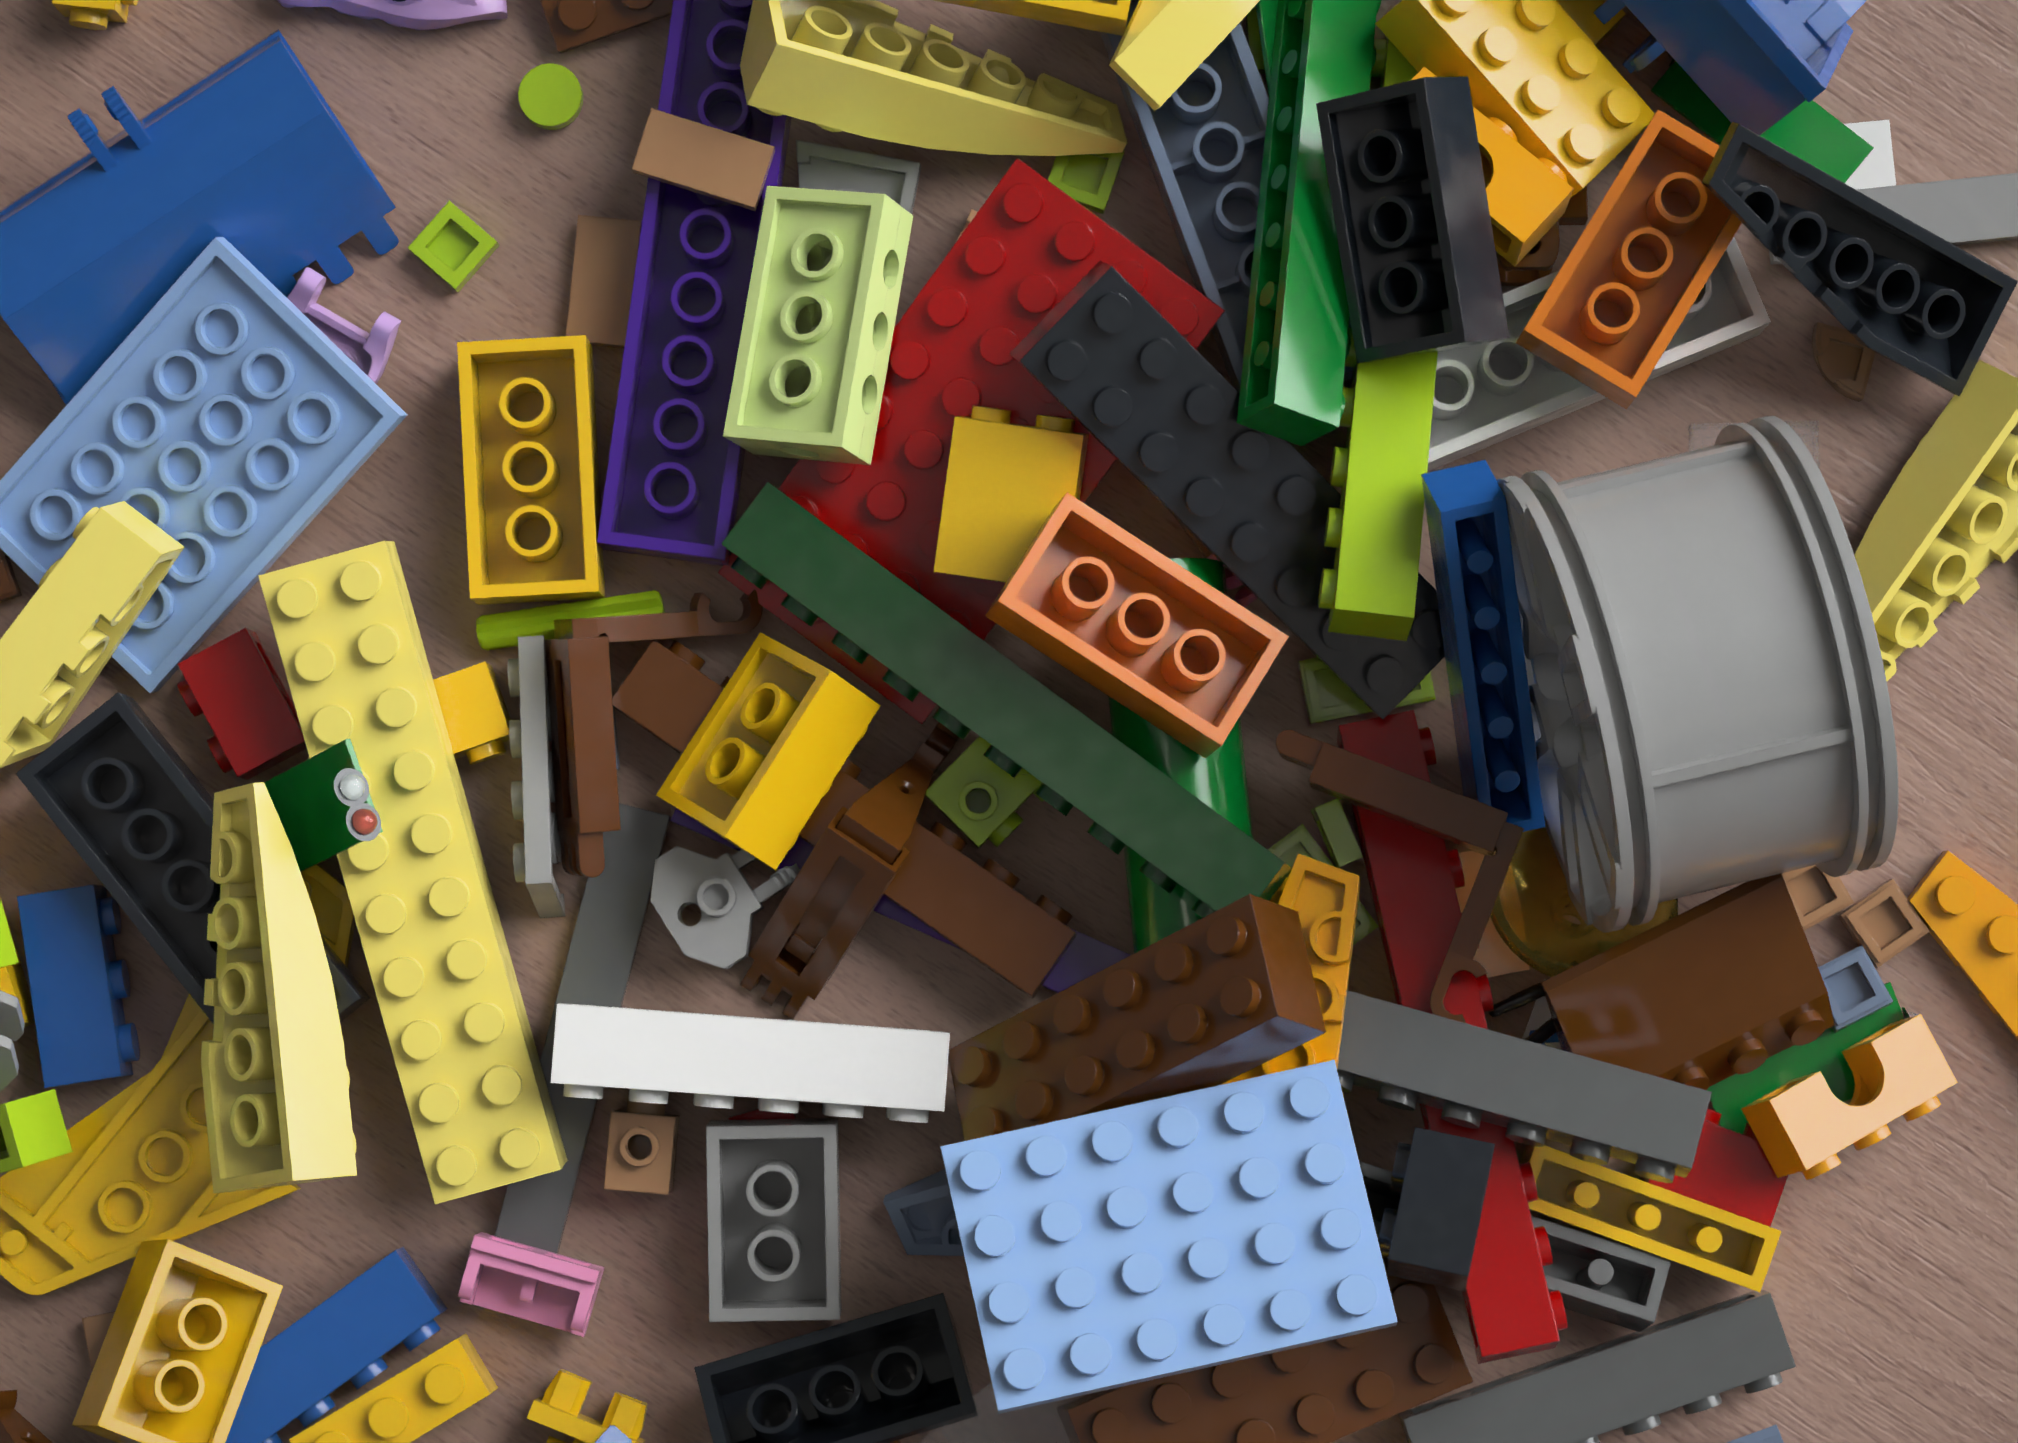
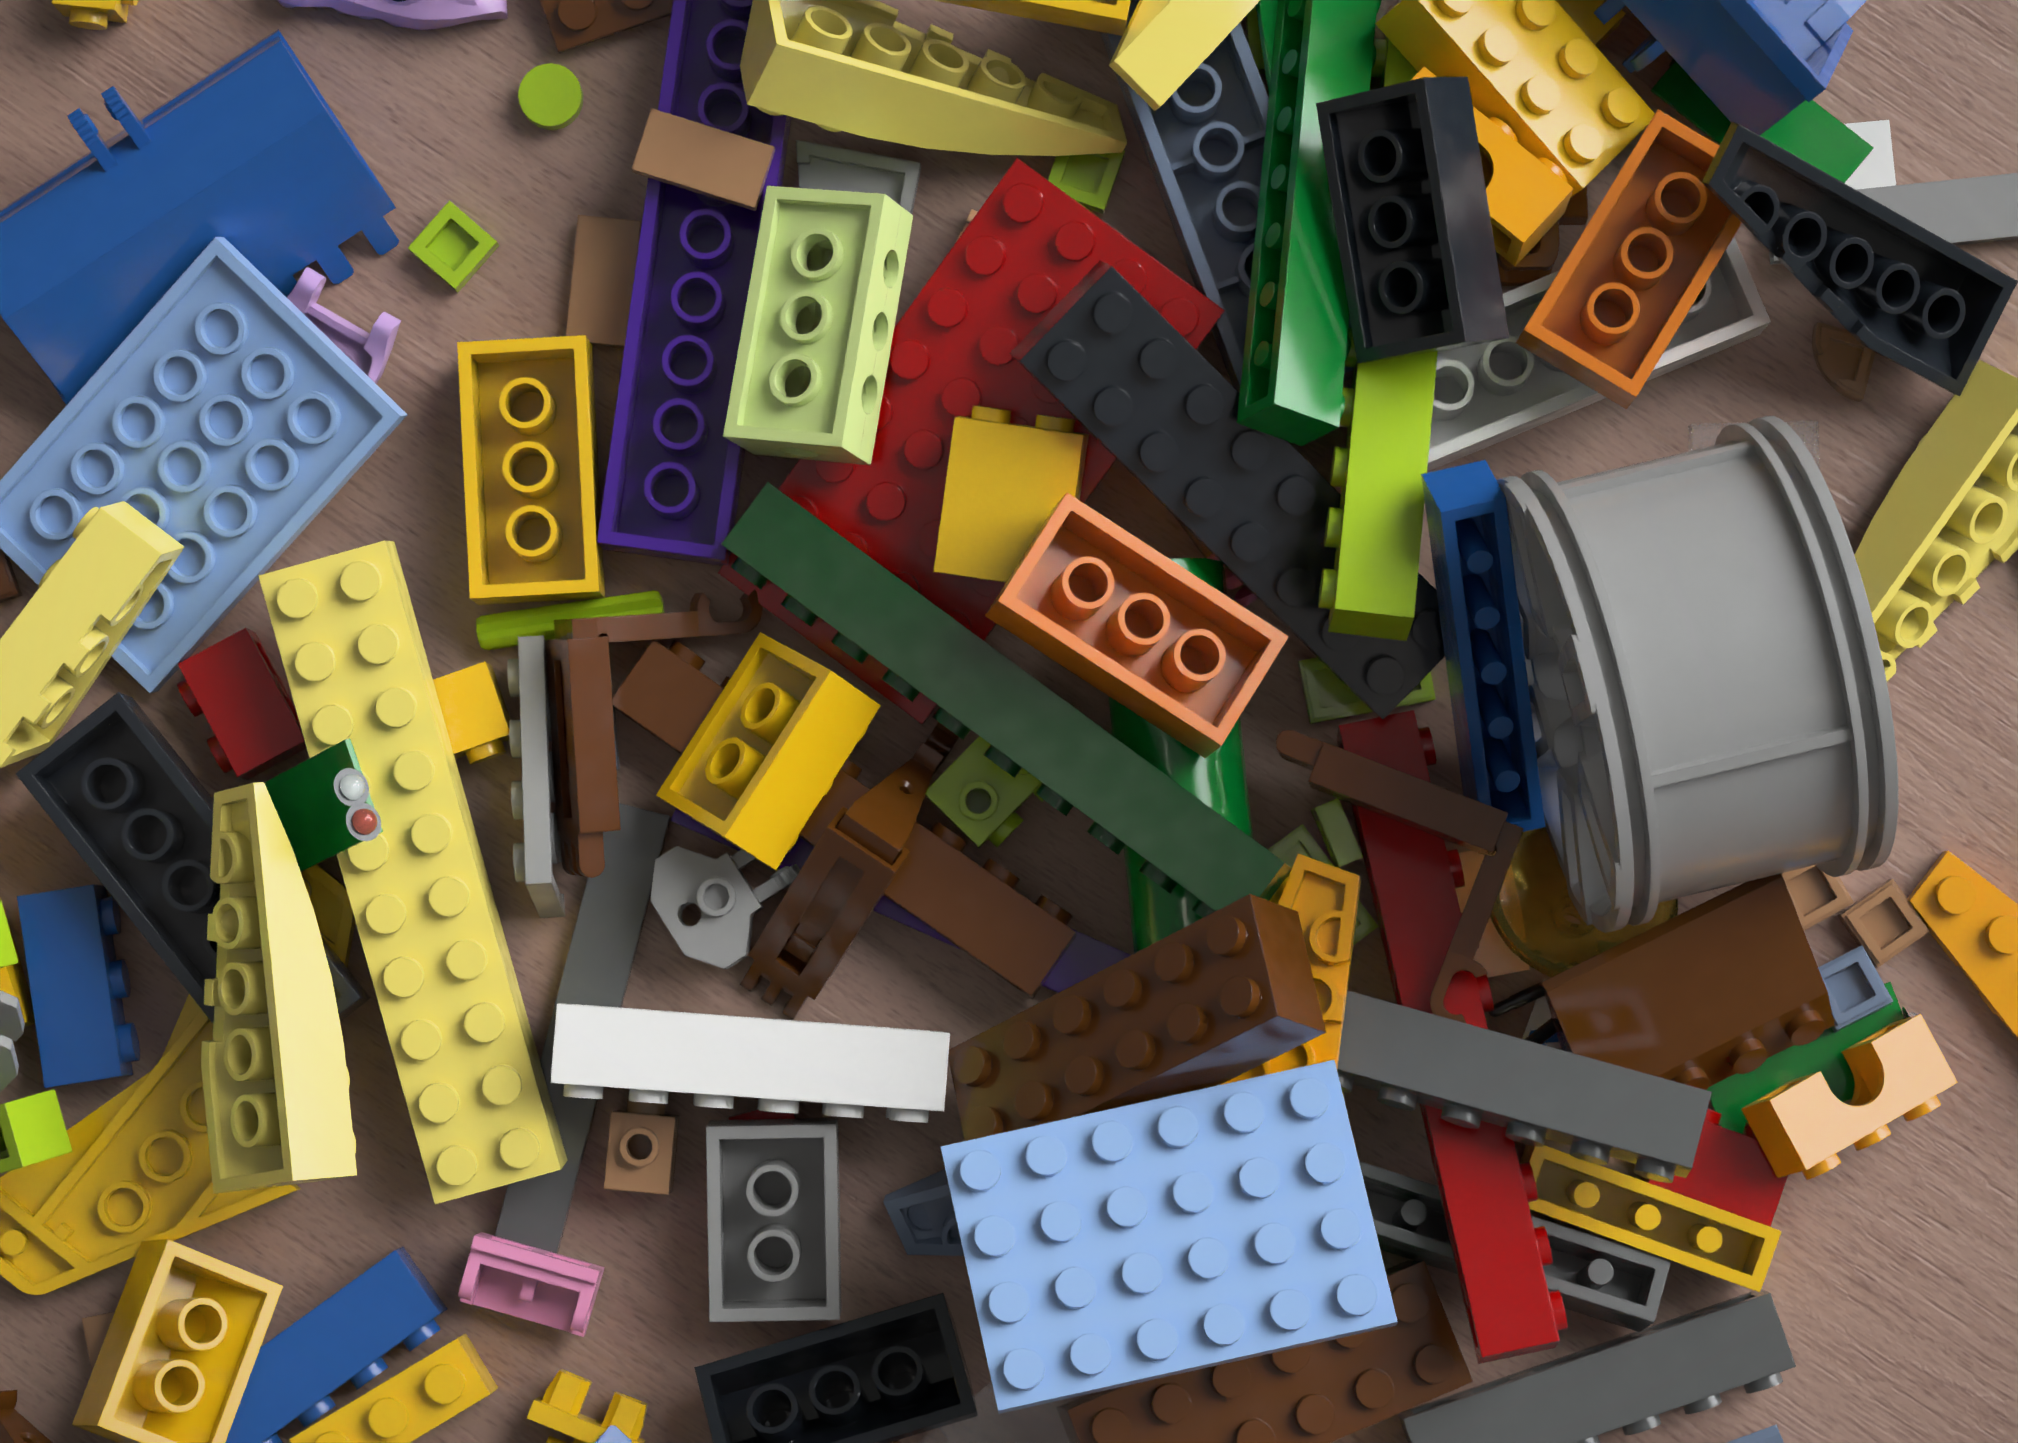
(1438, 1210): black brick -> none

